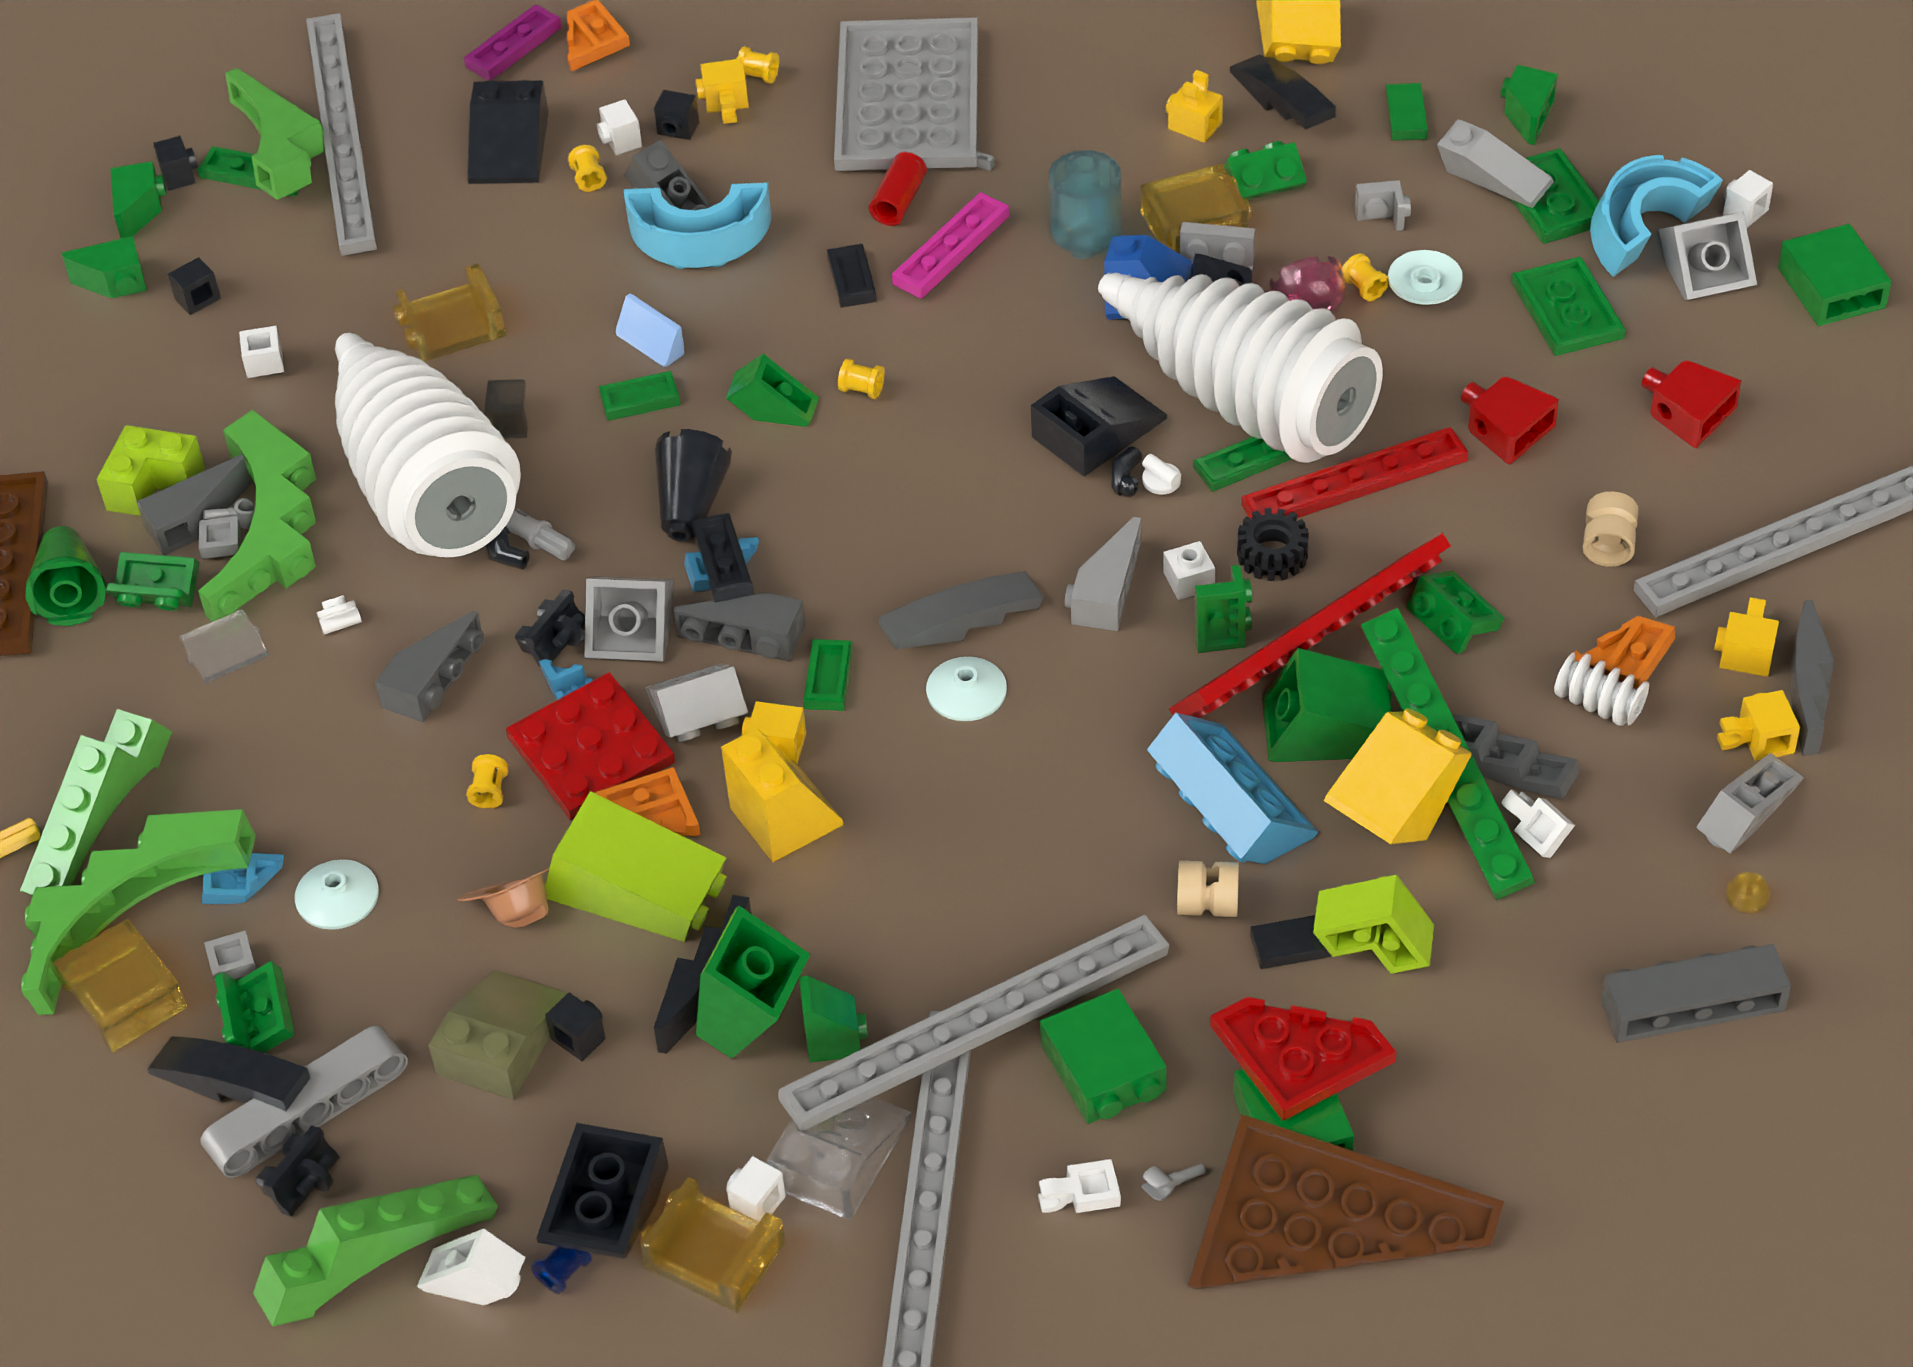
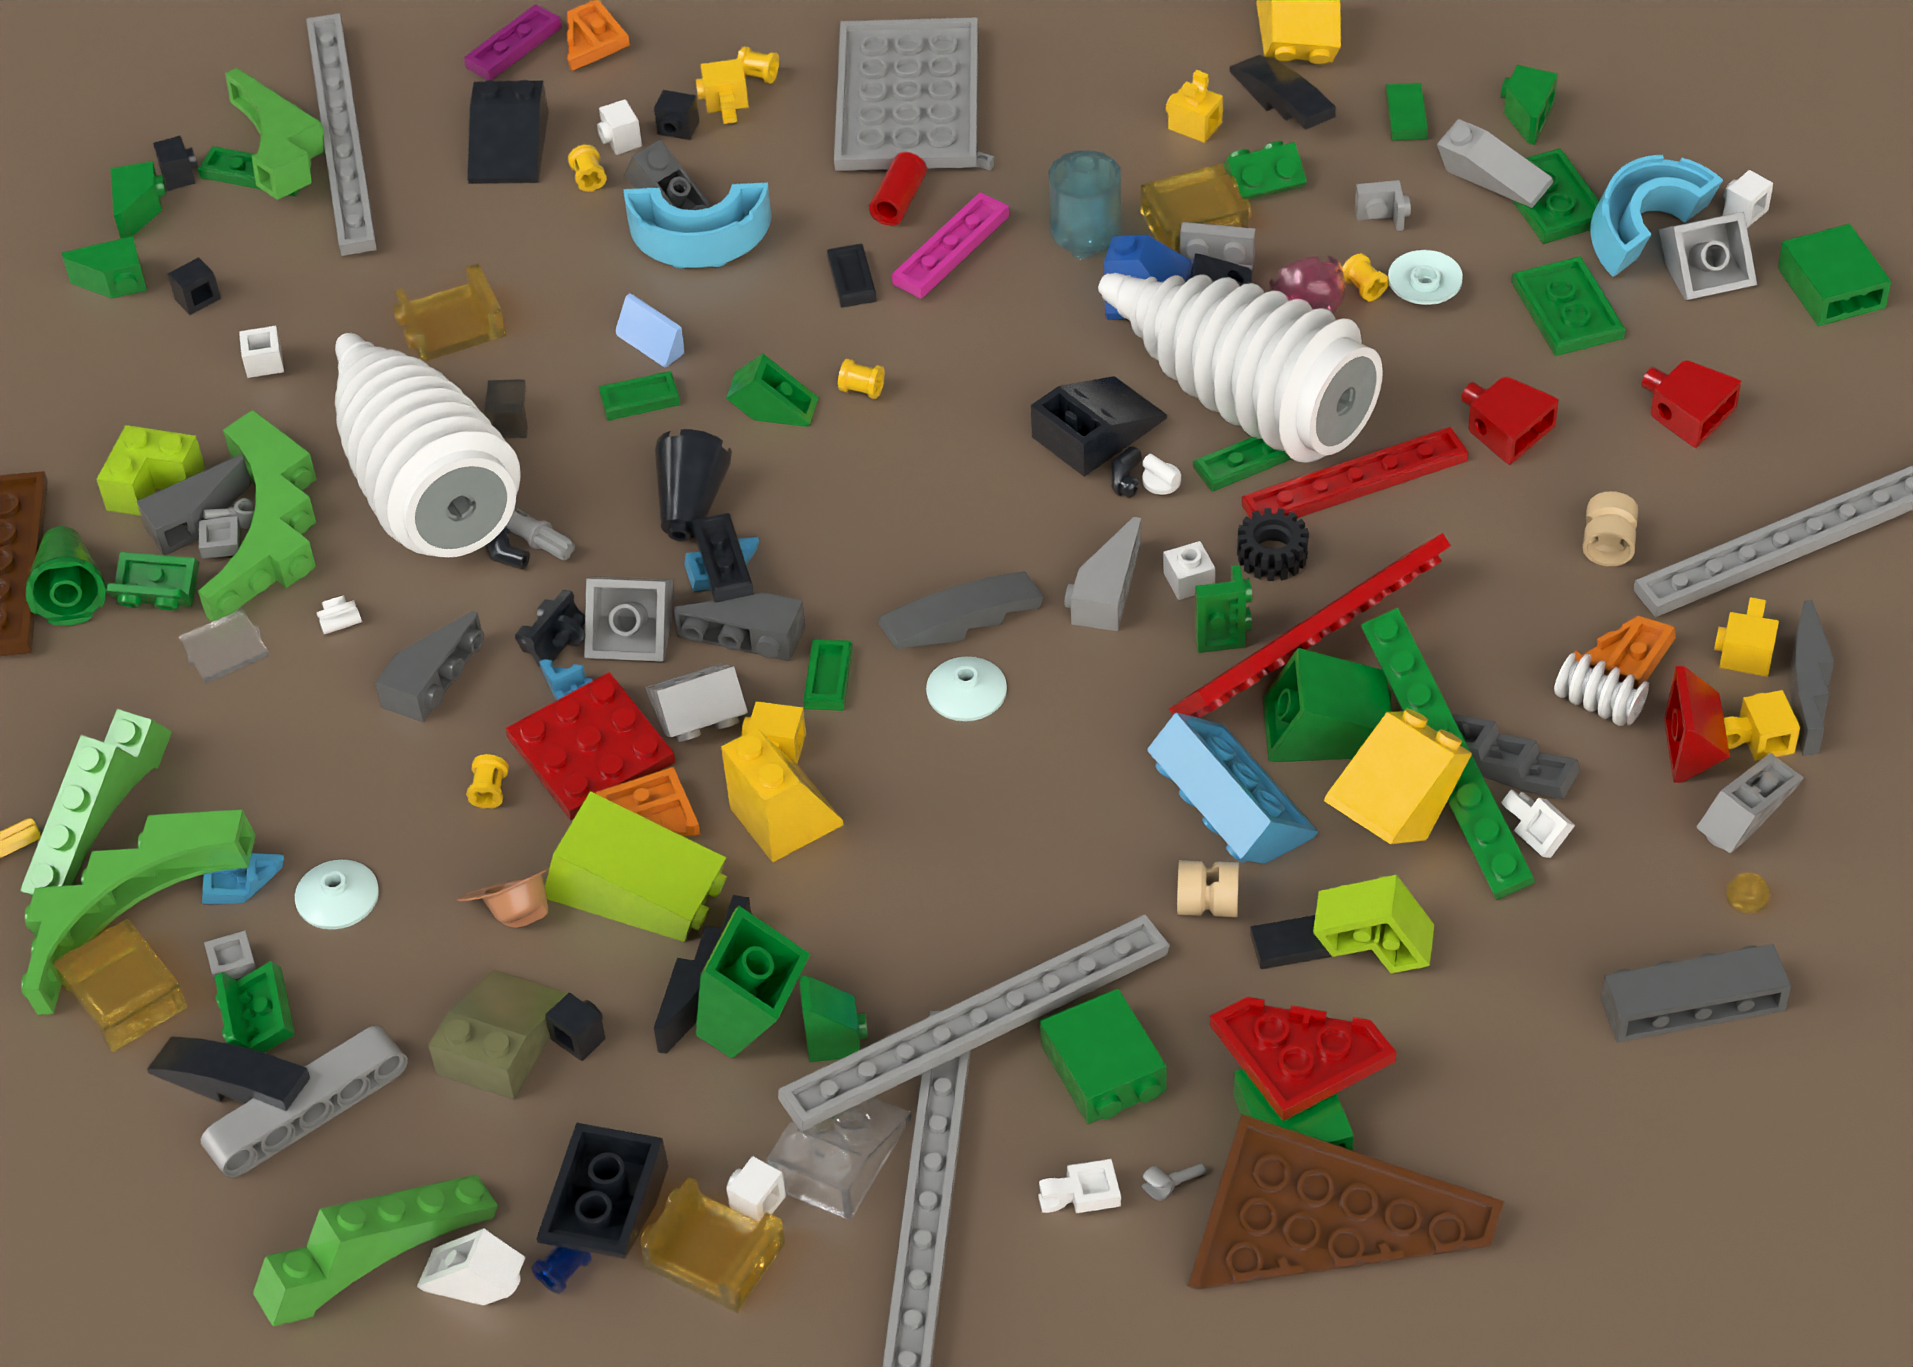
(303, 1169): black hips -> none
(1452, 609): green bracket -> none
(1694, 726): none -> red slope

